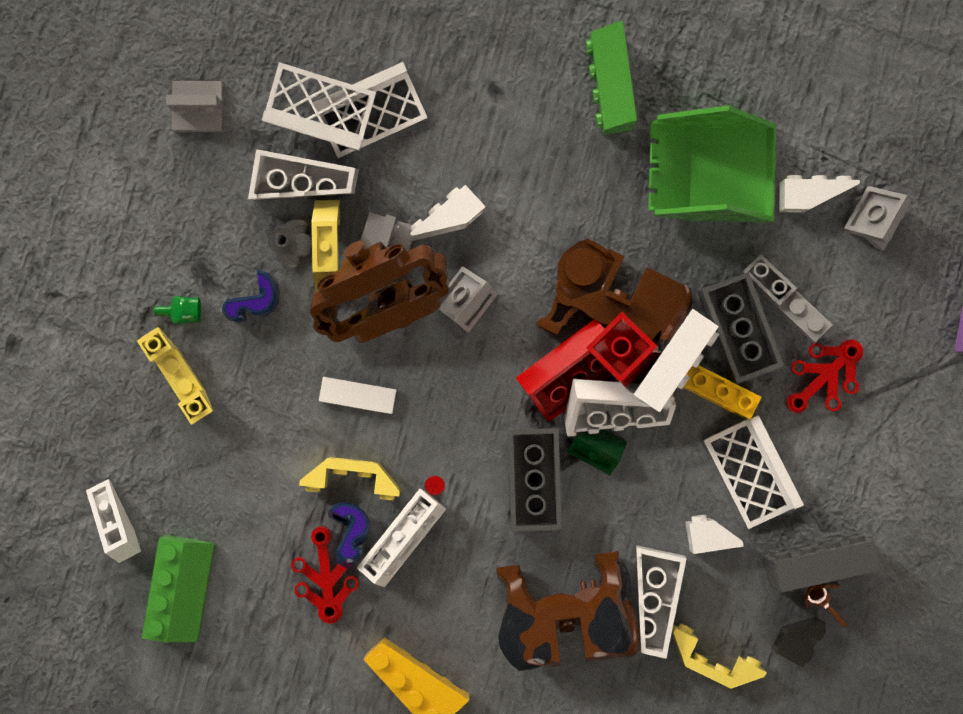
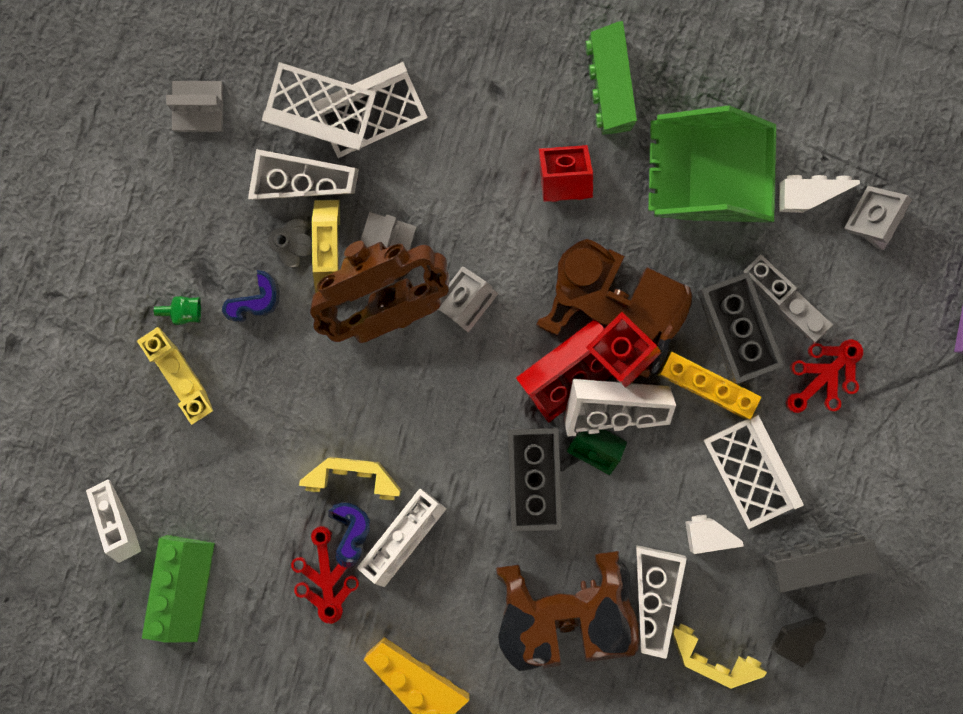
(357, 395): white tile -> none
(434, 485): red sticker -> none
(453, 215): white slope -> none
(566, 173): none -> red slope
(676, 360): white wedge -> none
(821, 597): dark orange plant -> none

